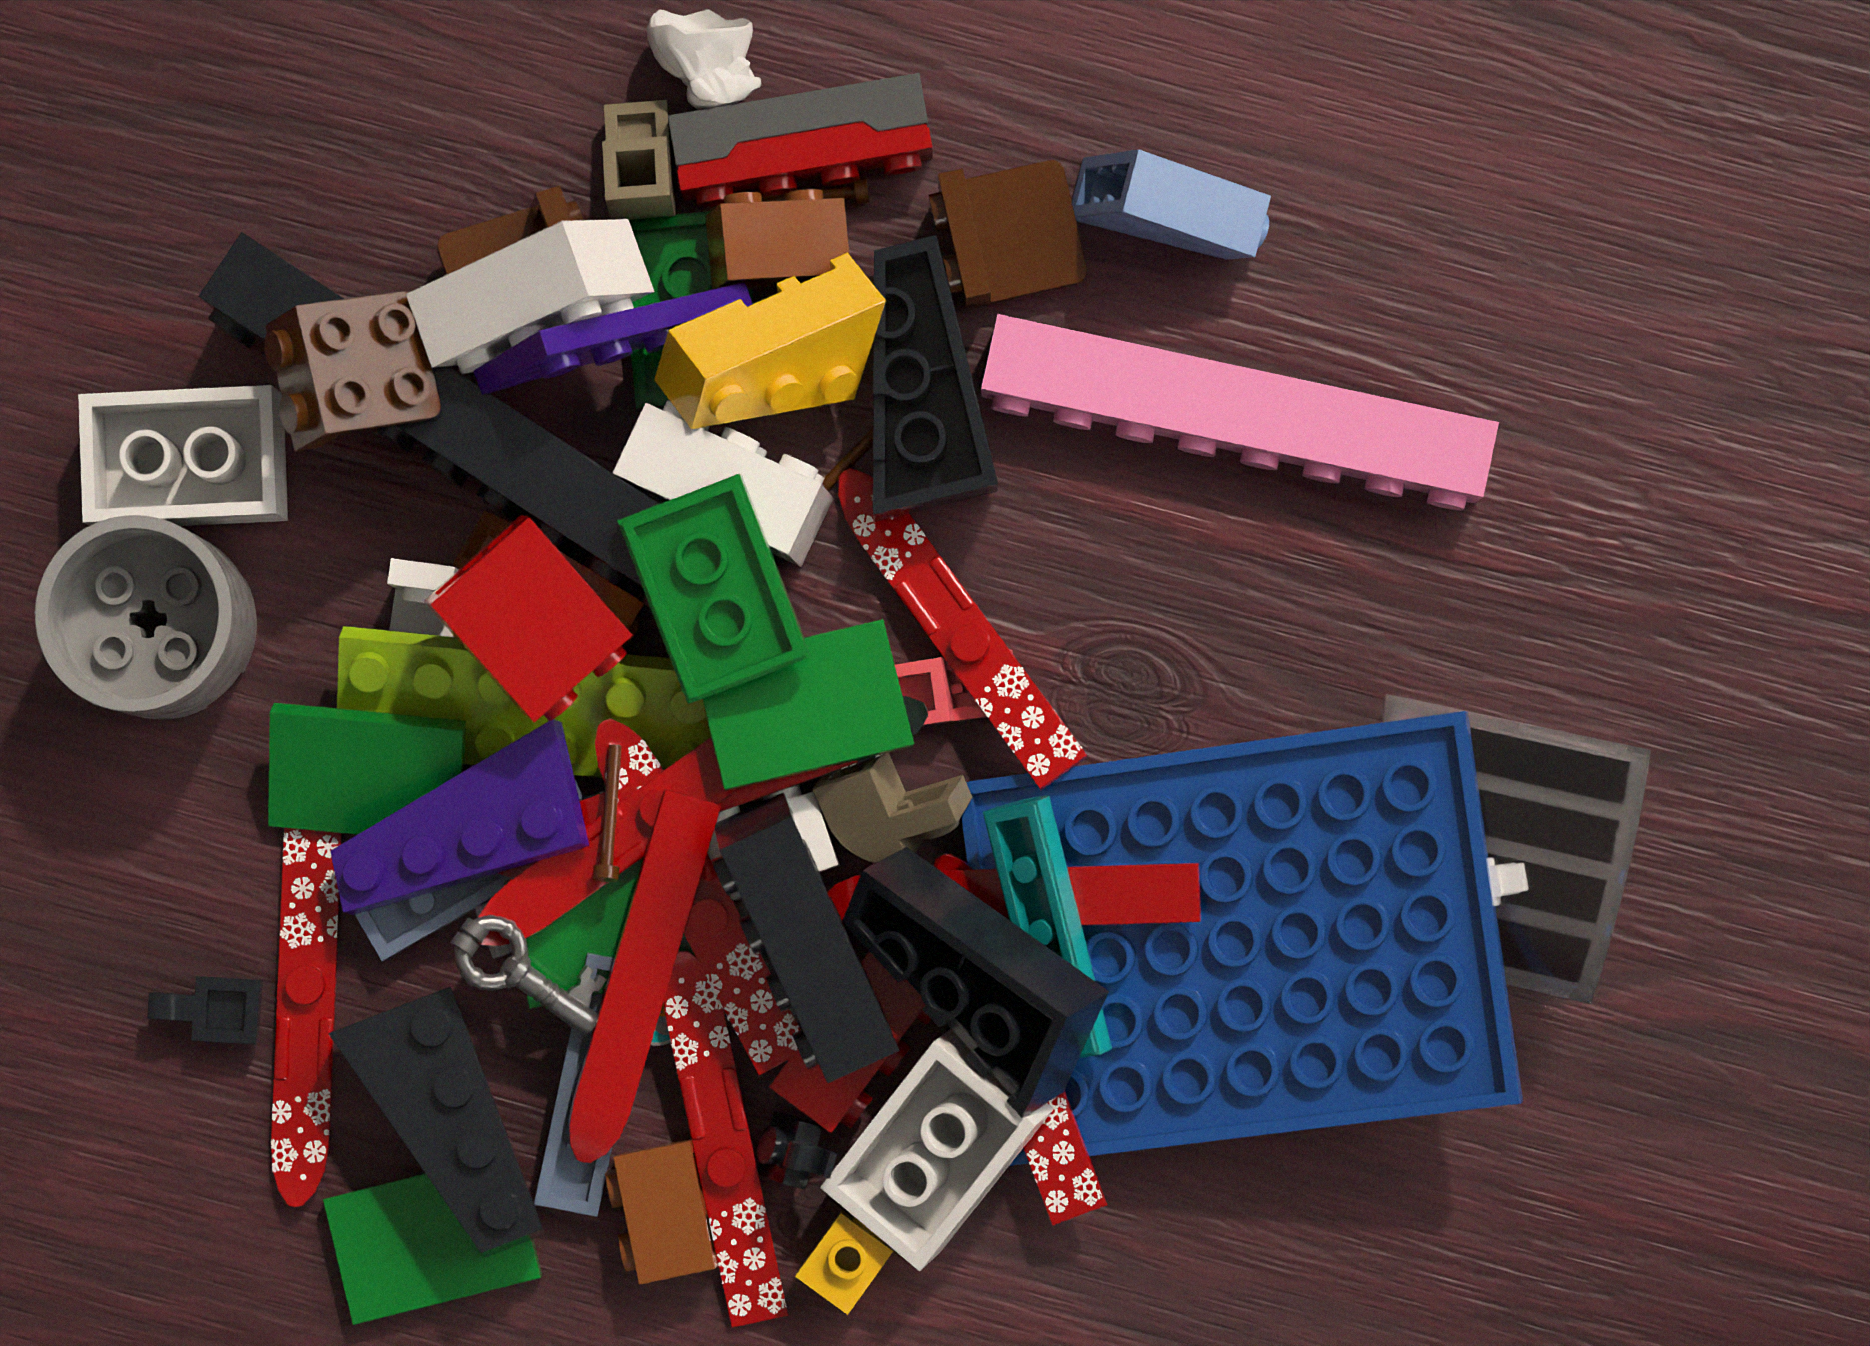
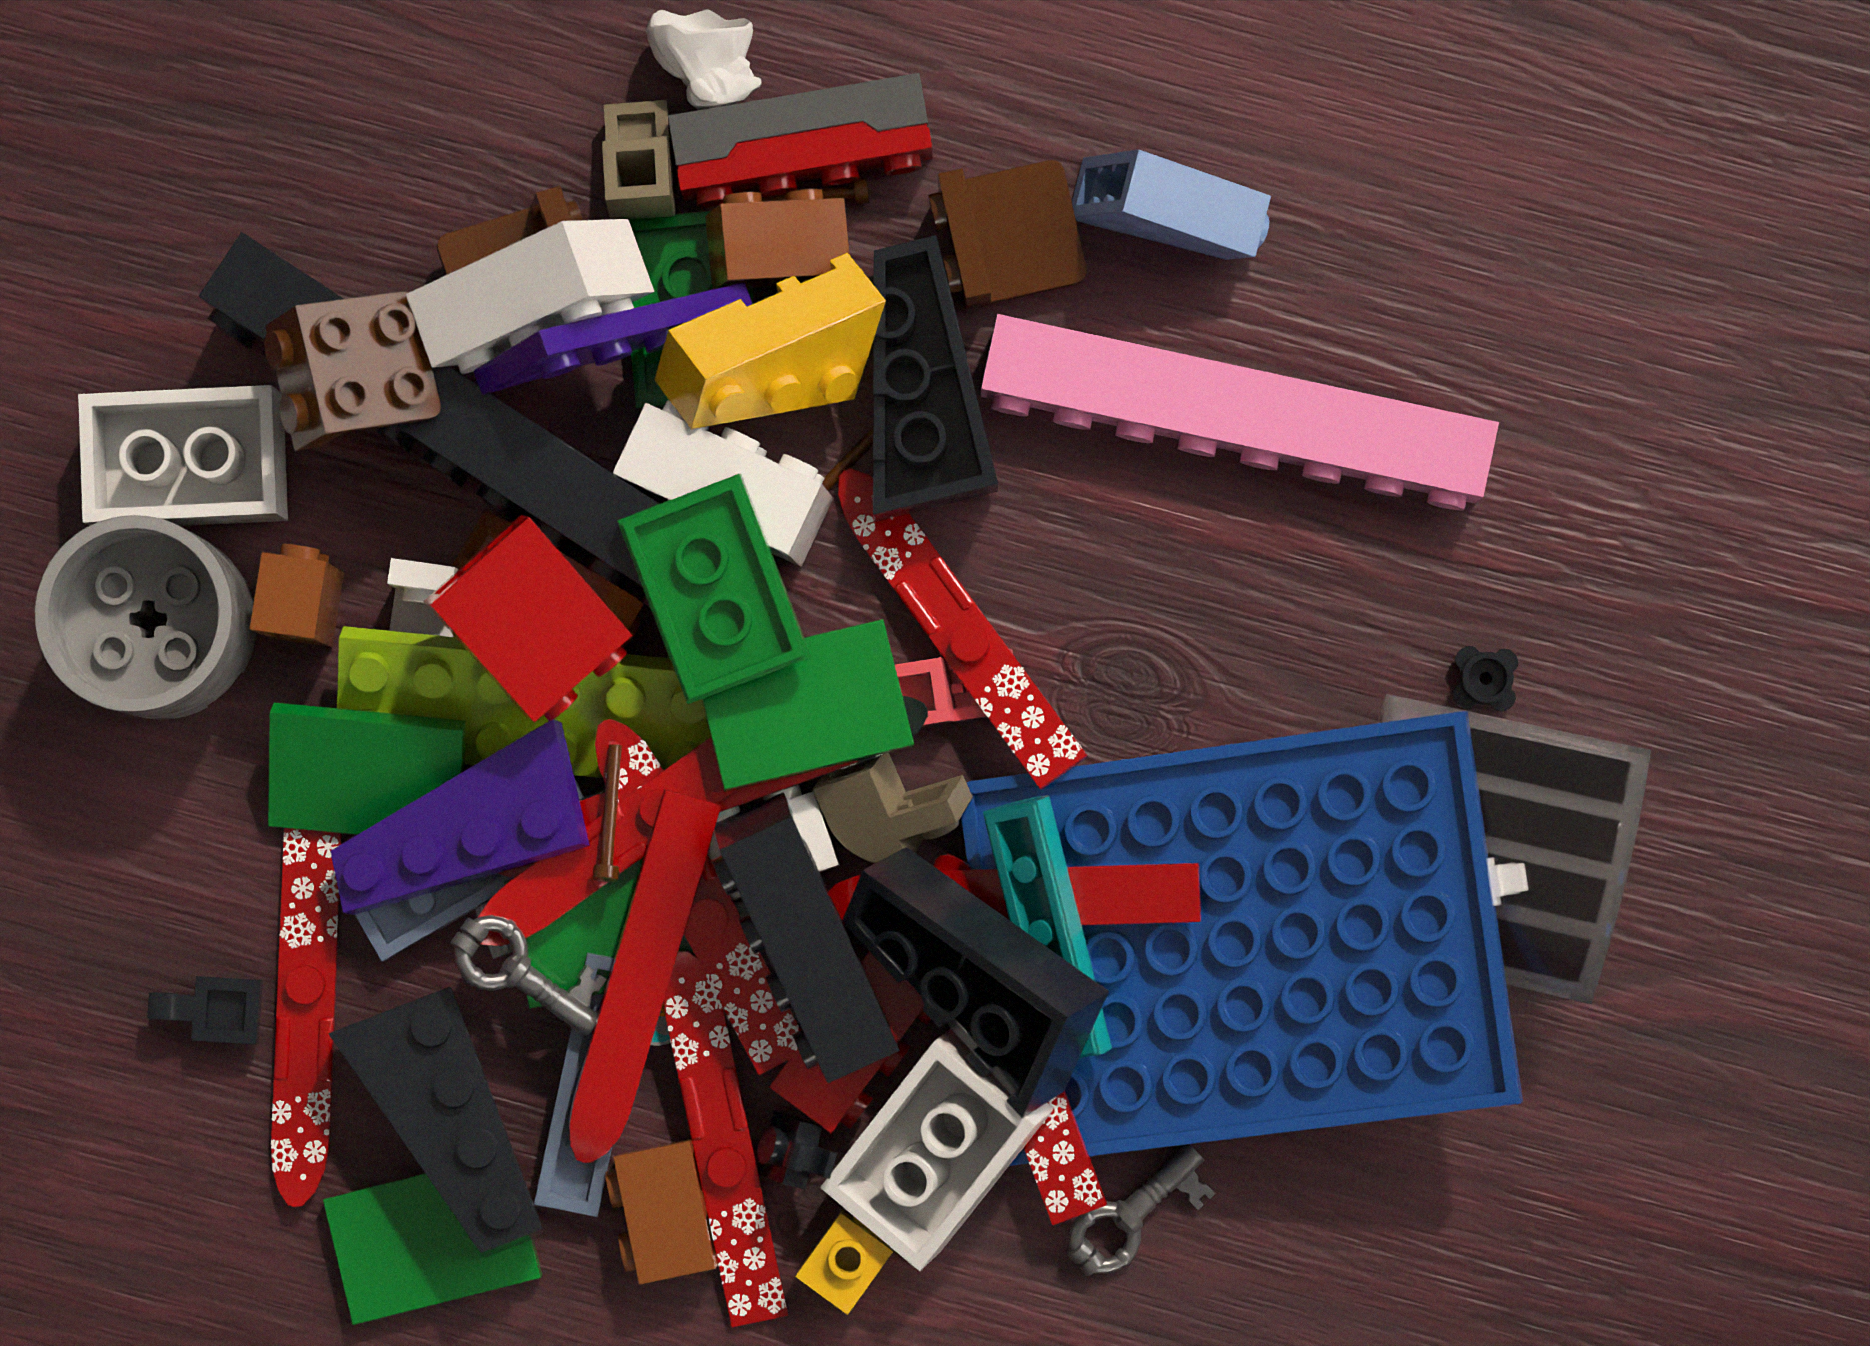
(297, 596): none -> dark orange brick
(1128, 1214): none -> flat silver piece
(1498, 666): none -> black plate

